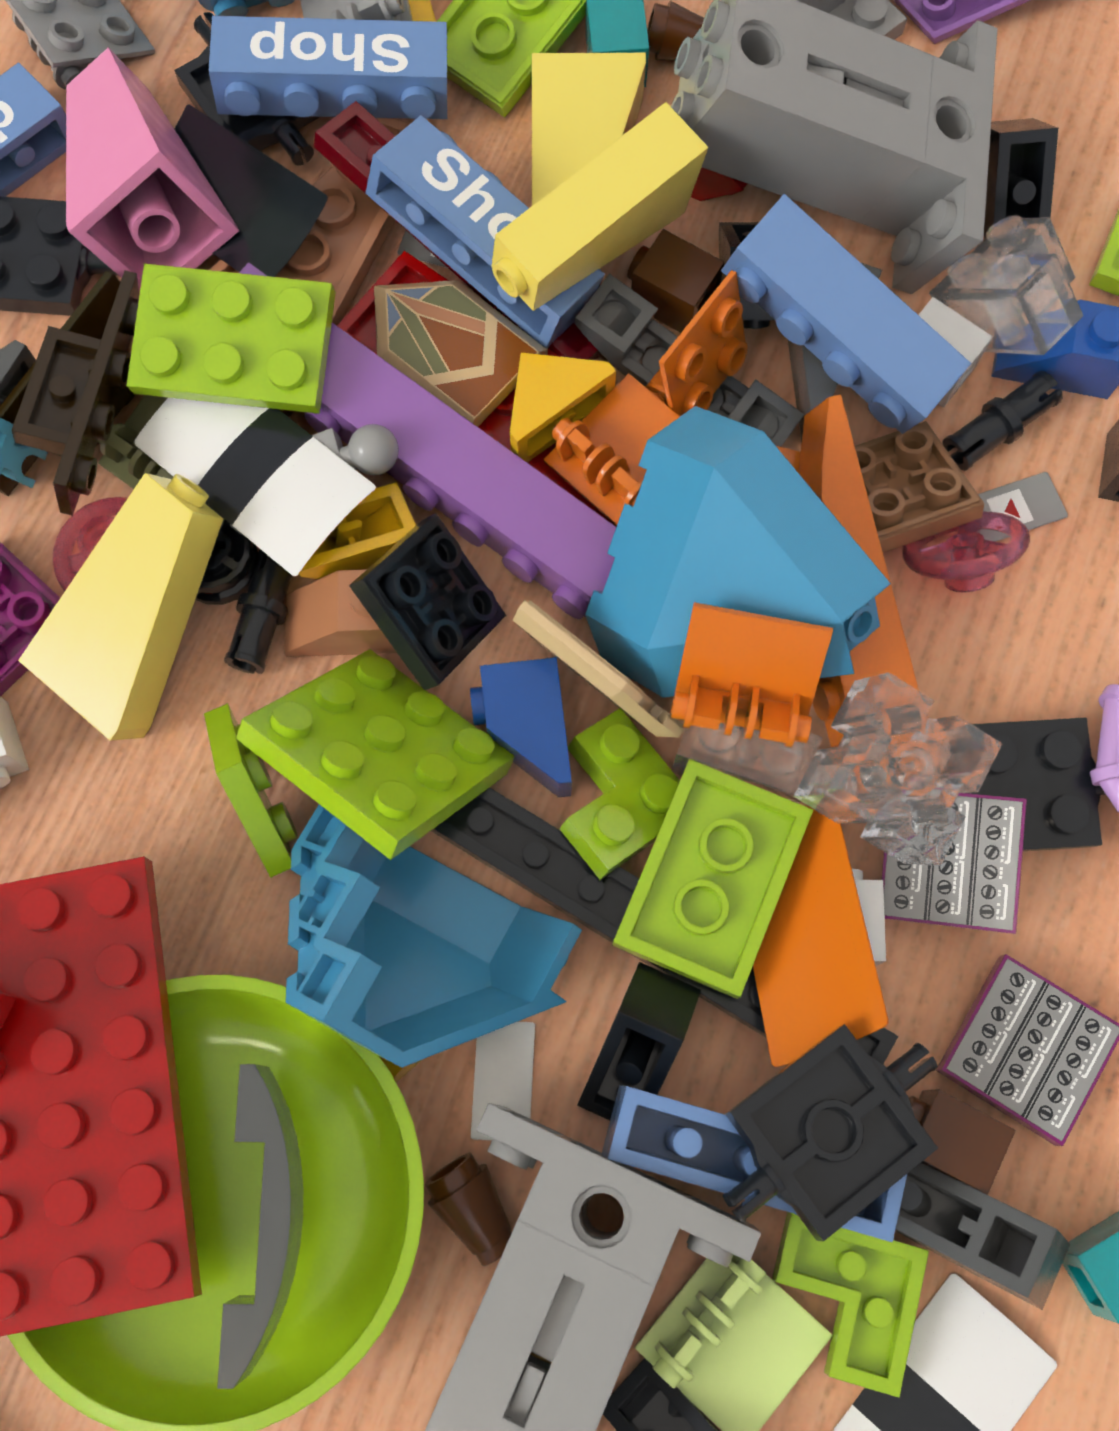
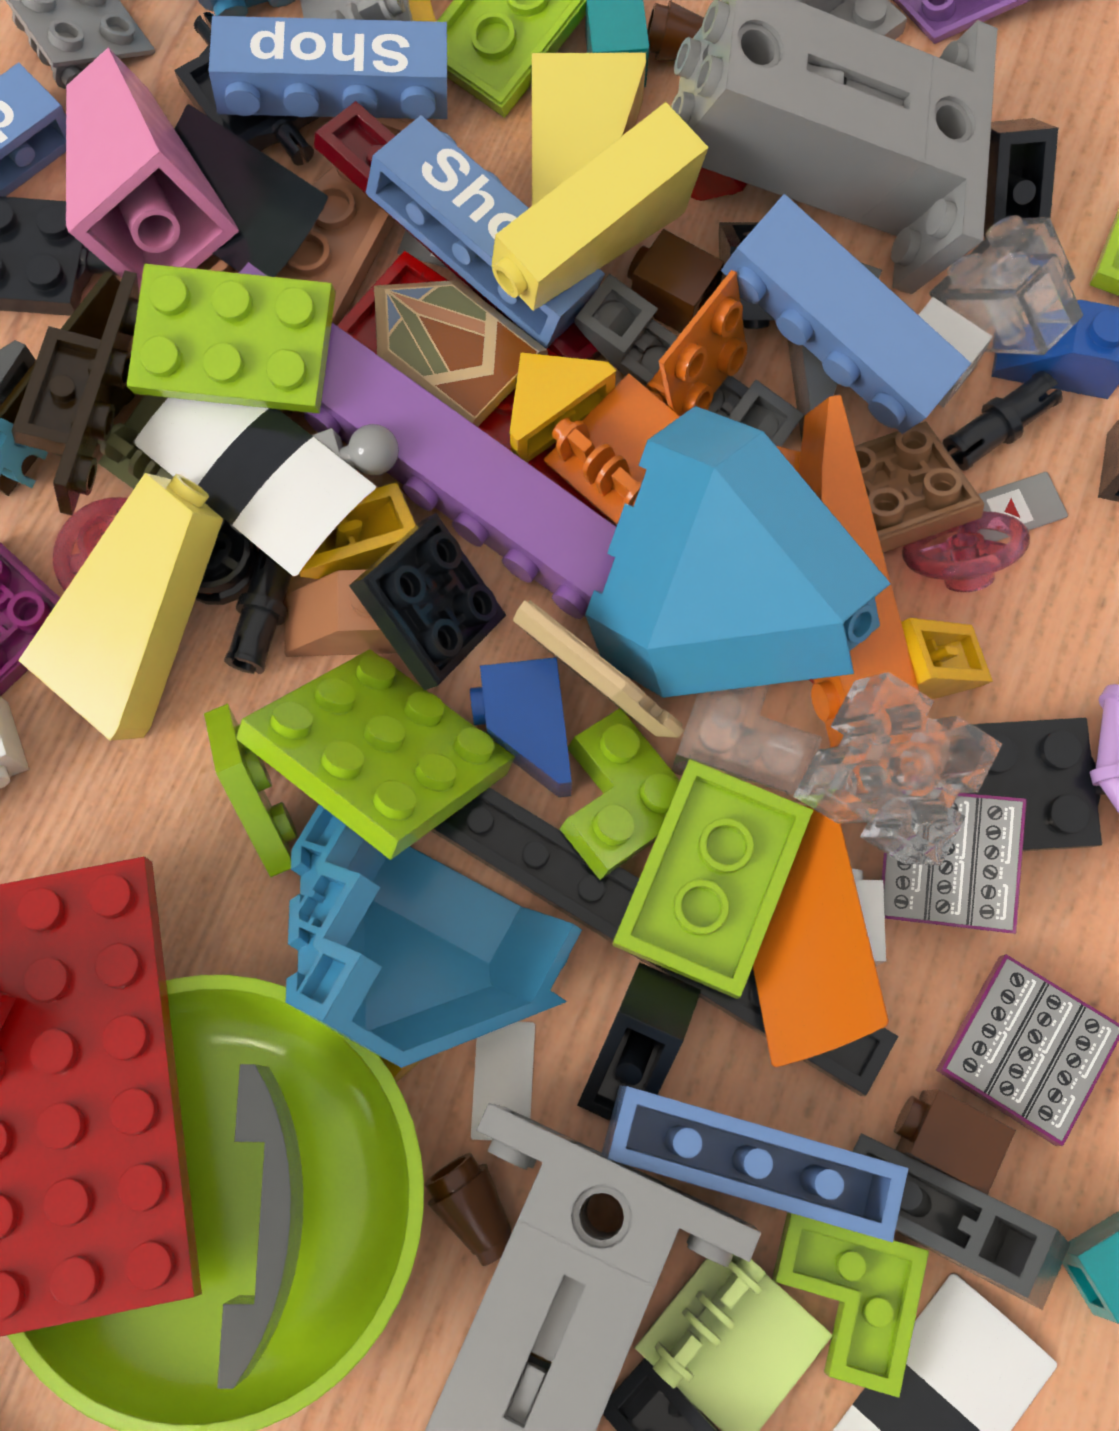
(750, 673): orange hinge -> none
(831, 1132): black plate -> none
(945, 657): none -> yellow slope

